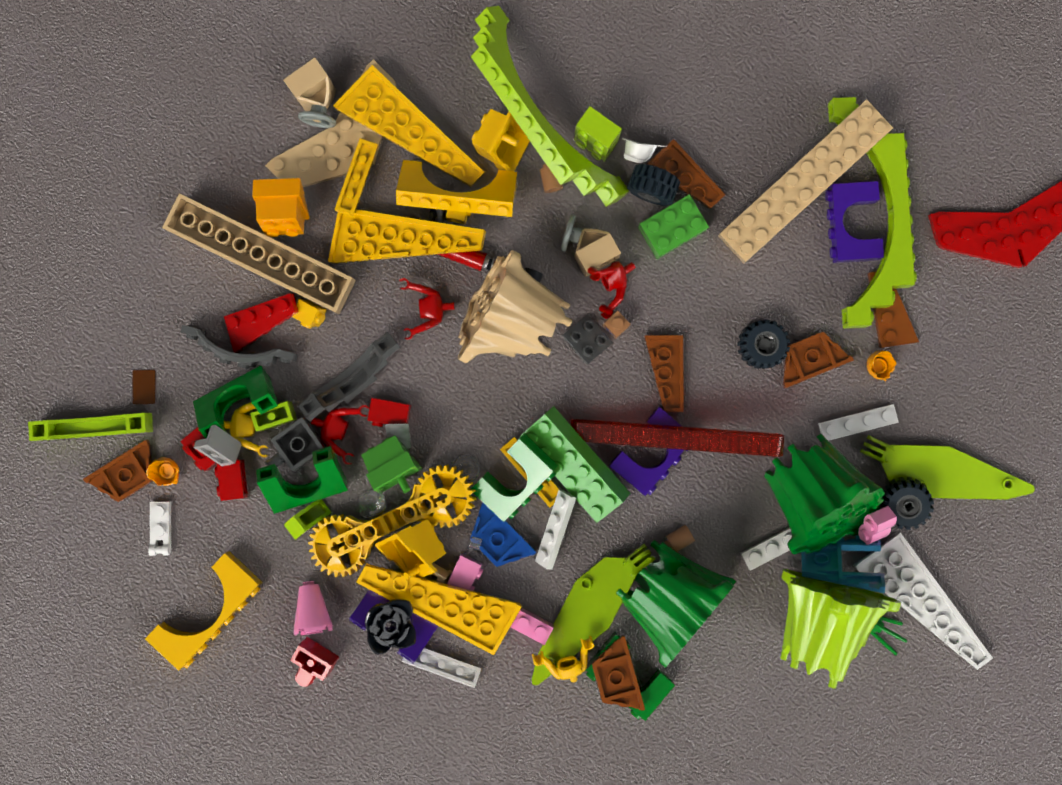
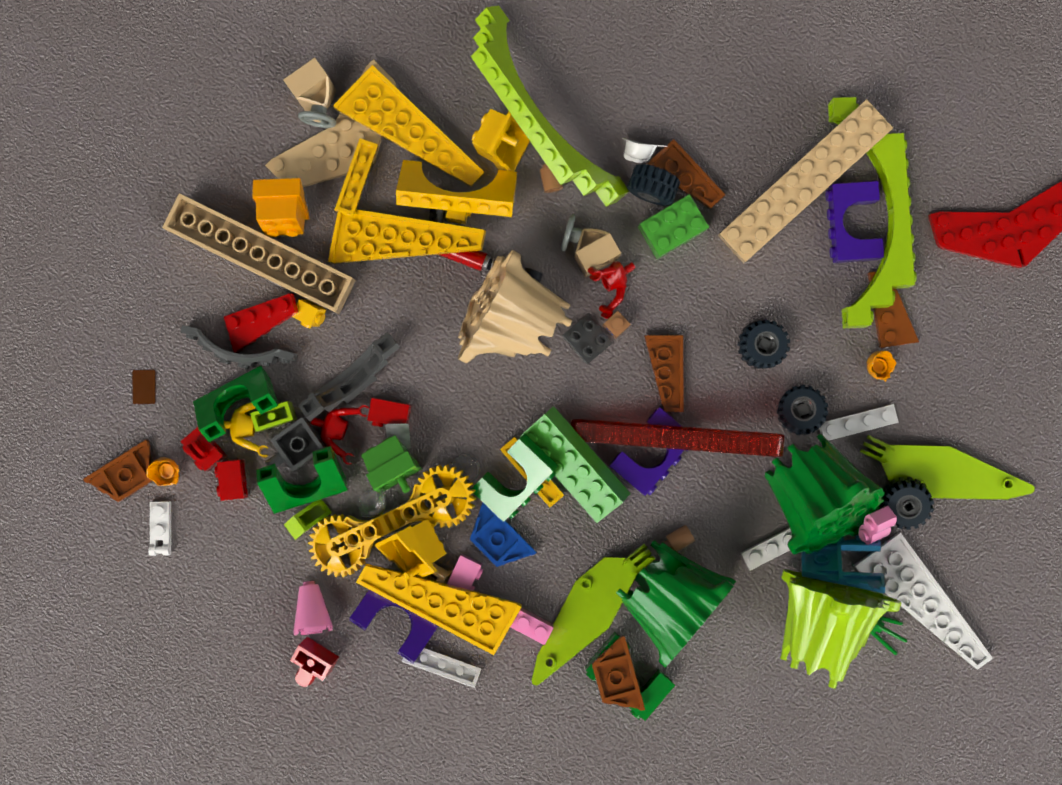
(90, 427): lime arch -> none
(181, 646): yellow arch -> none
(219, 446): light grey panel -> none
(400, 633): black brick -> none
(430, 307): red piece -> none
(474, 544): clear hand -> none
(555, 529): white plate -> none
(569, 666): yellow piece -> none
(597, 134): lime brick -> none
(802, 410): none -> black wheel
(811, 358): dark orange wing -> none

